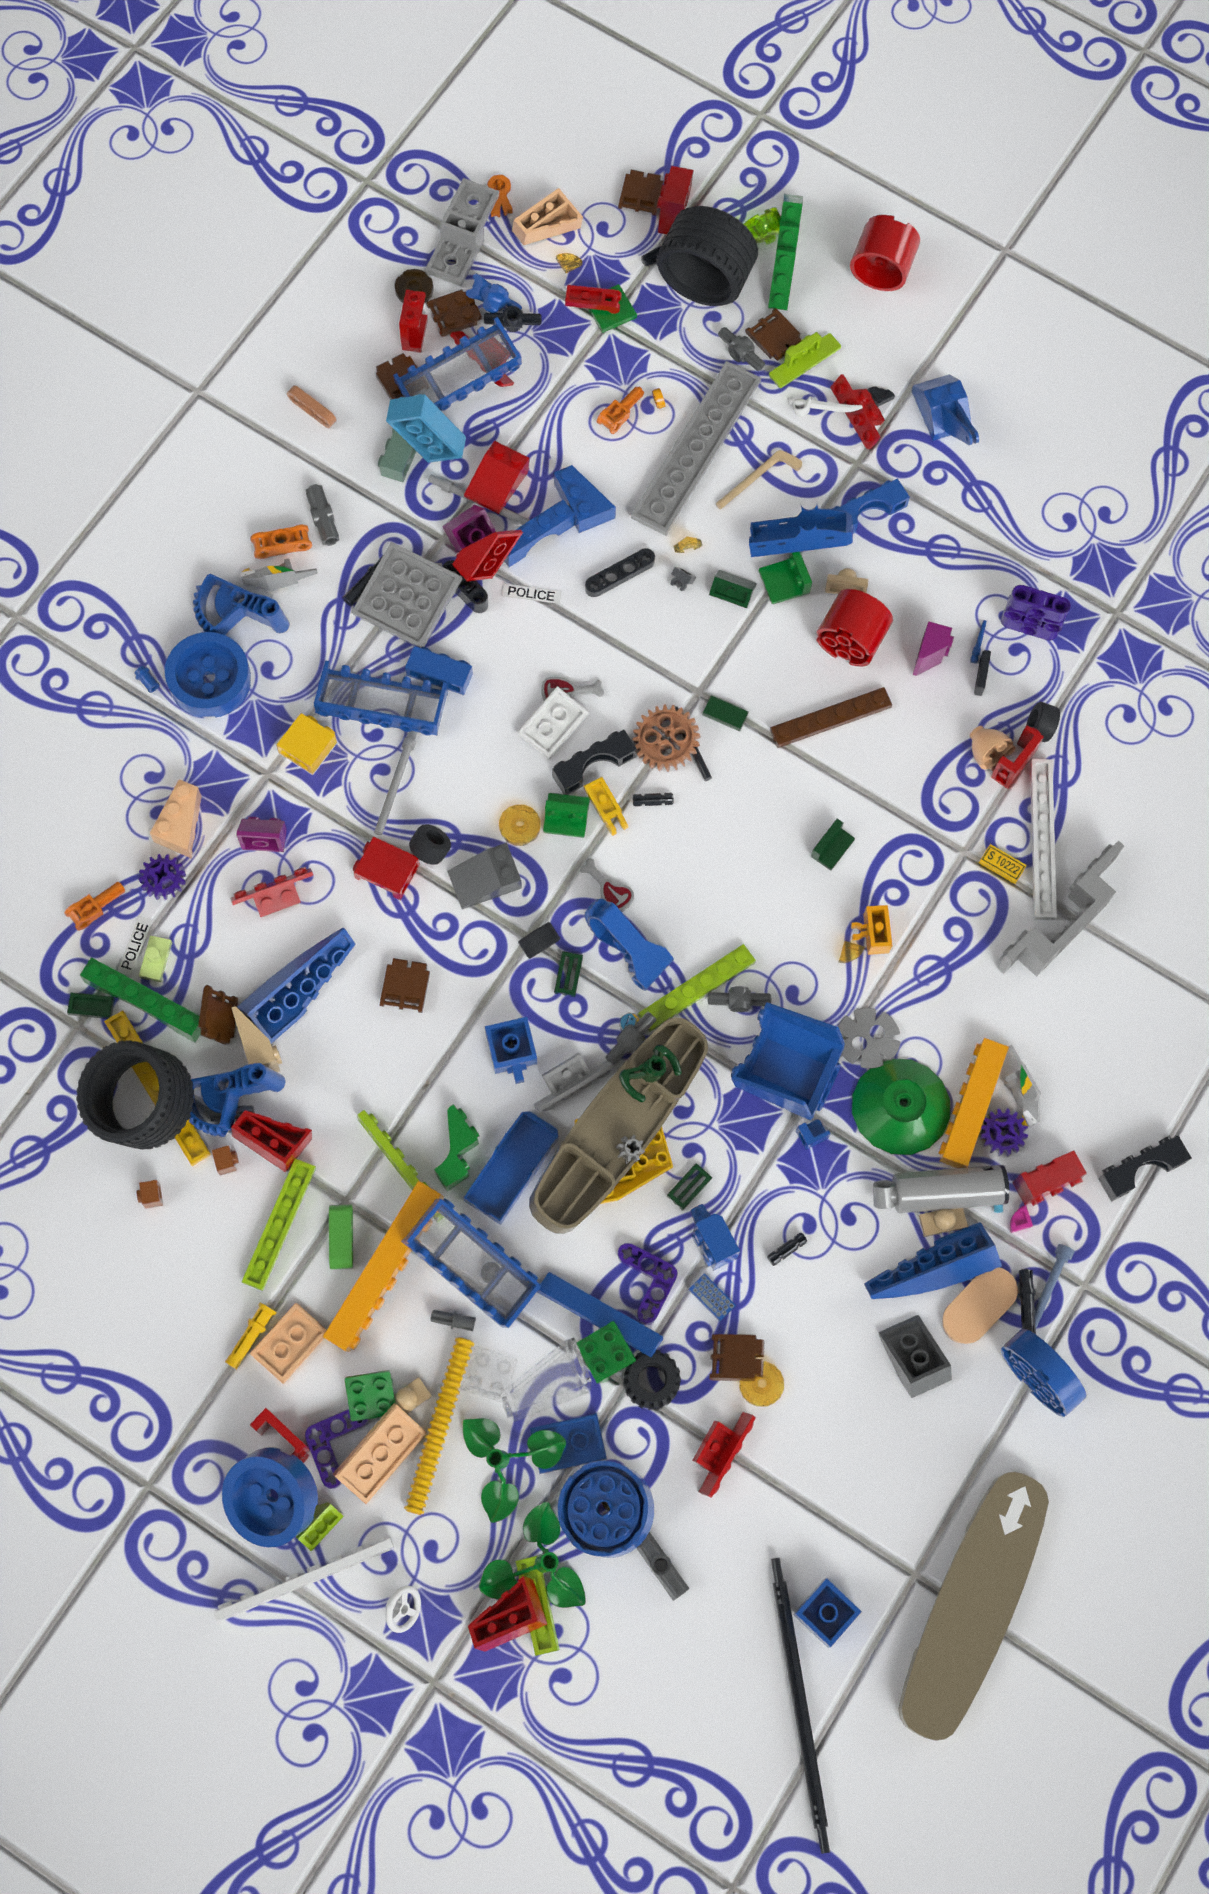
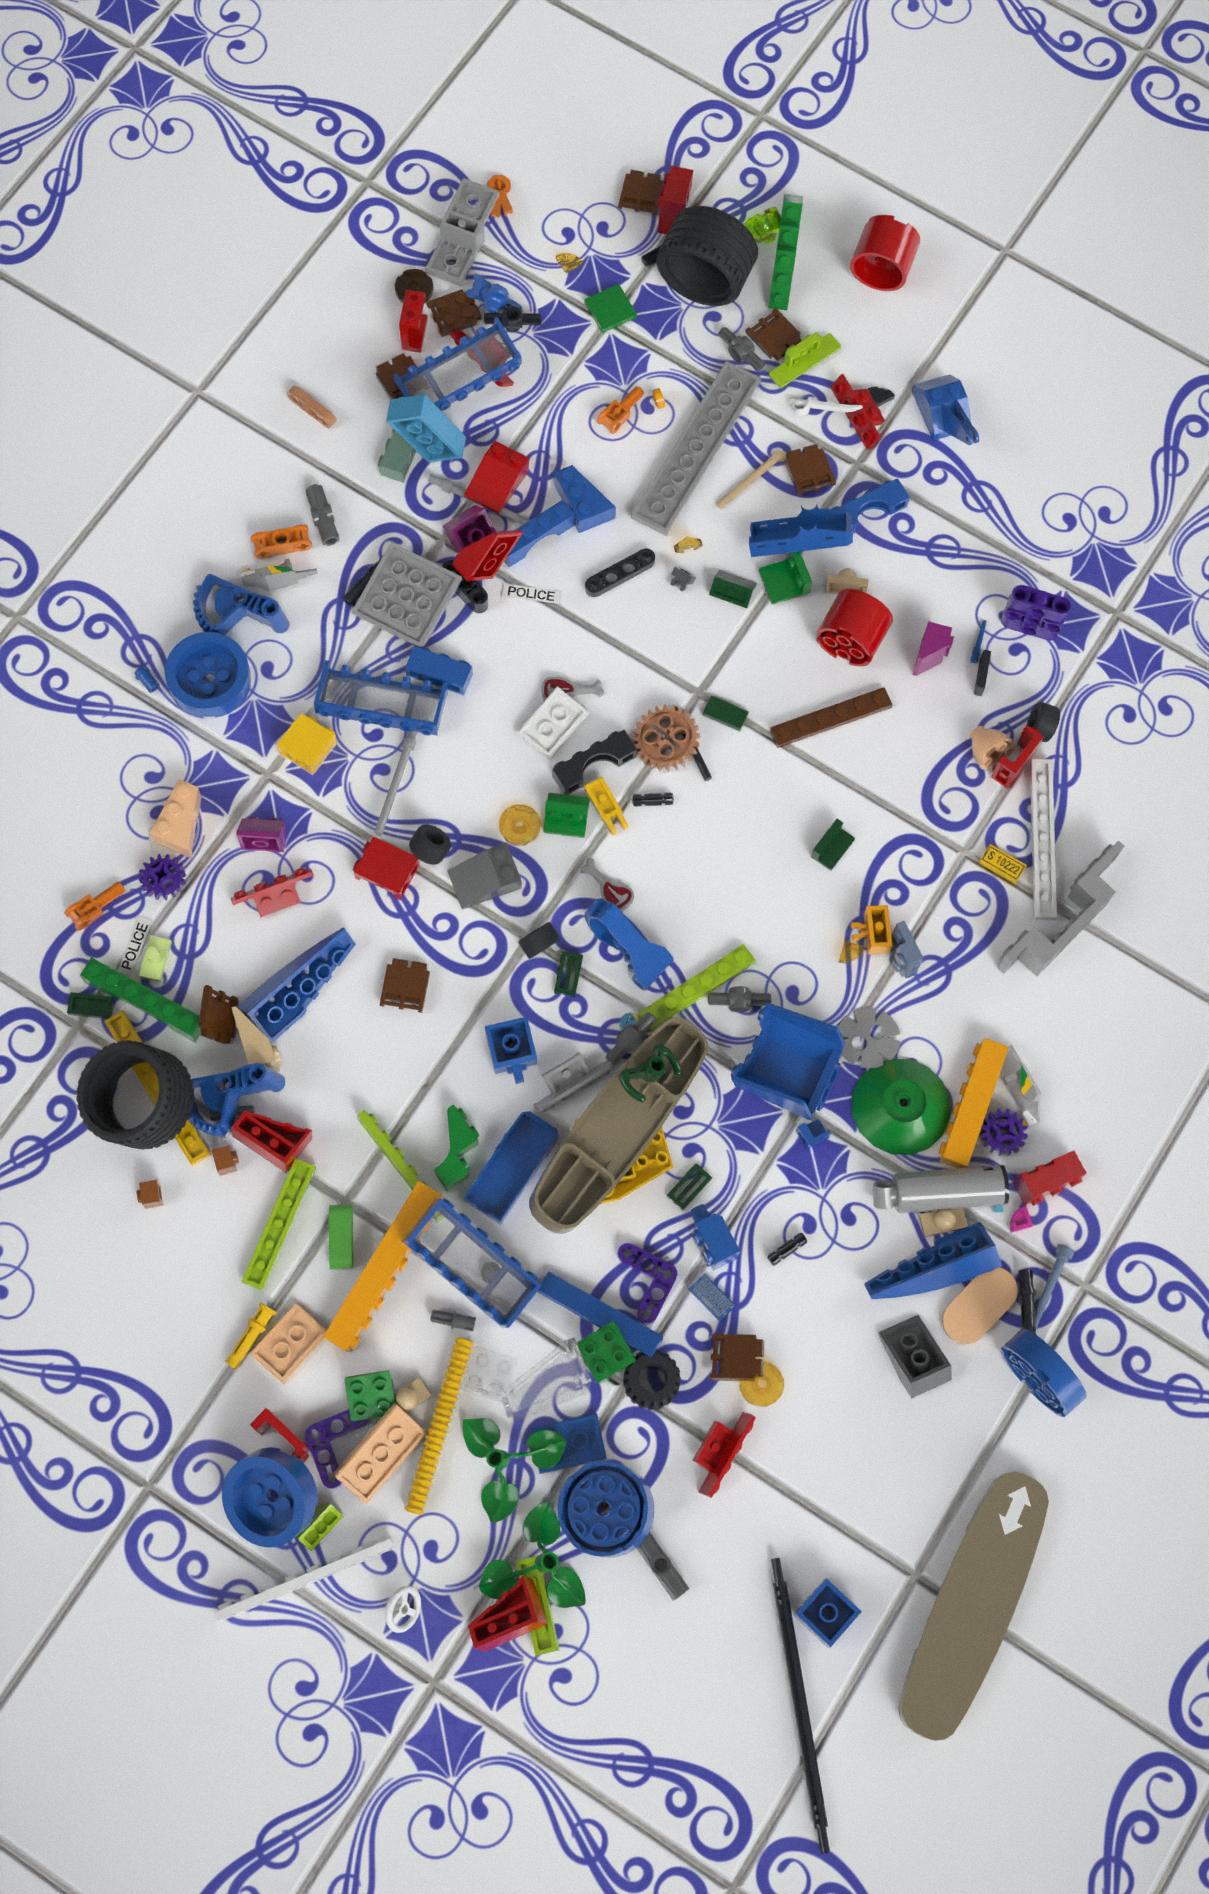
(547, 219): light nougat wedge -> none
(593, 298): red plate -> none
(625, 1152): light grey gear -> none
(809, 469): none -> reddish brown plate
(907, 954): none -> sand blue plate
(1167, 1155): black arch -> none

